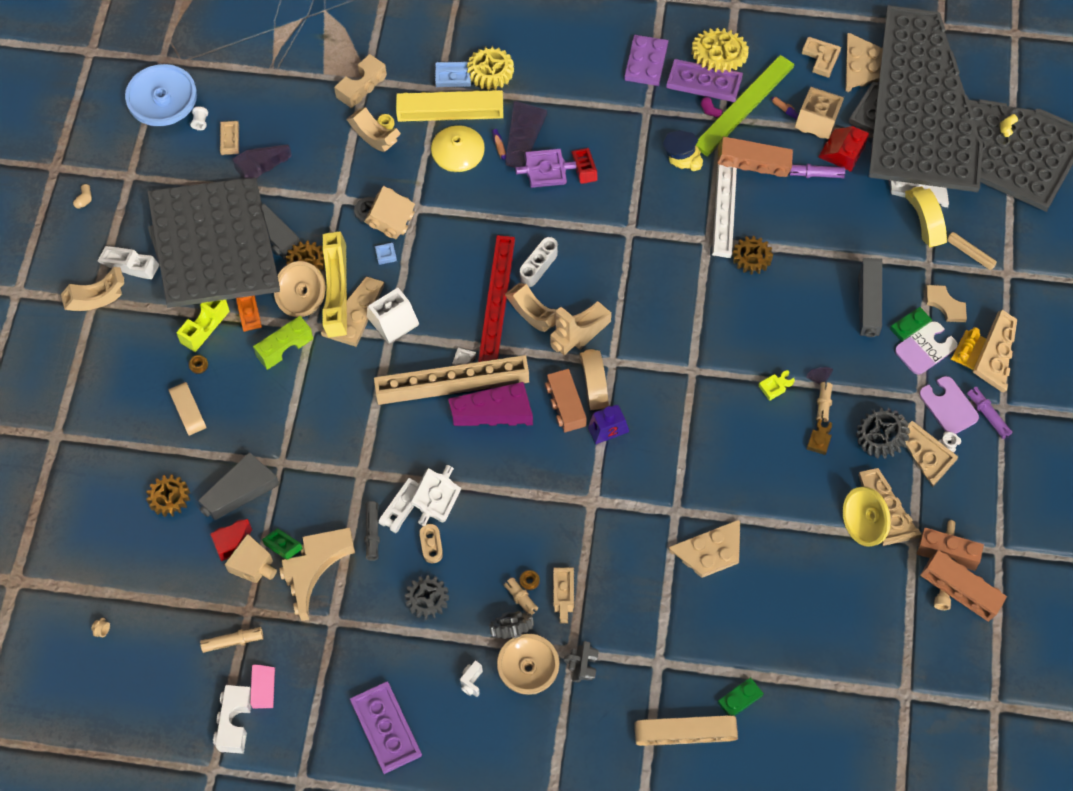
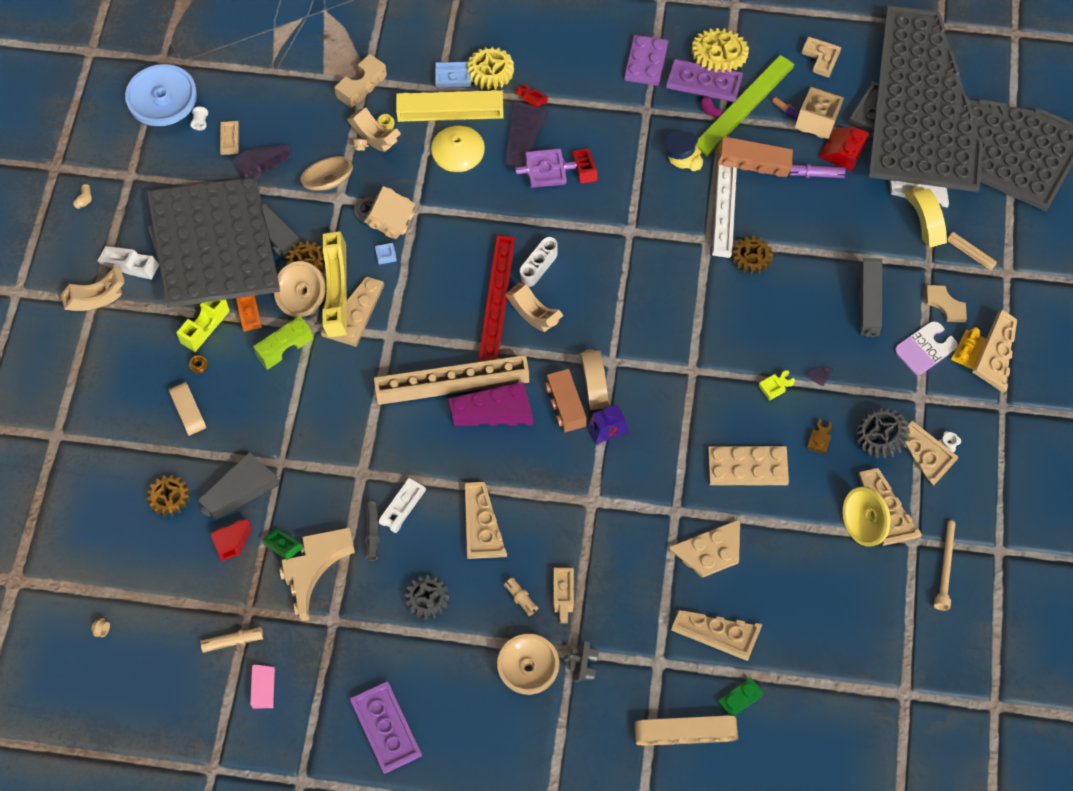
(234, 701): white arch -> none
(251, 561): tan torso -> none
(327, 173): none -> tan dish
(359, 143): none -> tan plate
(392, 315): white slope -> none
(431, 544): tan plate -> none
(435, 495): white plate -> none
(463, 357): white tile -> none
(469, 676): white bracket -> none
(481, 524): none -> tan wing
(498, 141): nougat piece -> none
(511, 624): dark grey gear -> none
(529, 575): pearl gold plate -> none
(533, 97): none -> red plate
(578, 329): tan arch -> none
(728, 636): none -> tan wing
(748, 465): none -> tan plate
(824, 401): tan pin -> none
(862, 62): tan wing -> none
(910, 324): green plate -> none
(952, 409): lavender piece -> none
(962, 550): nougat arch -> none
(963, 585): nougat brick -> none
(985, 407): medium lavender pin -> none
(1006, 125): light yellow arm -> none

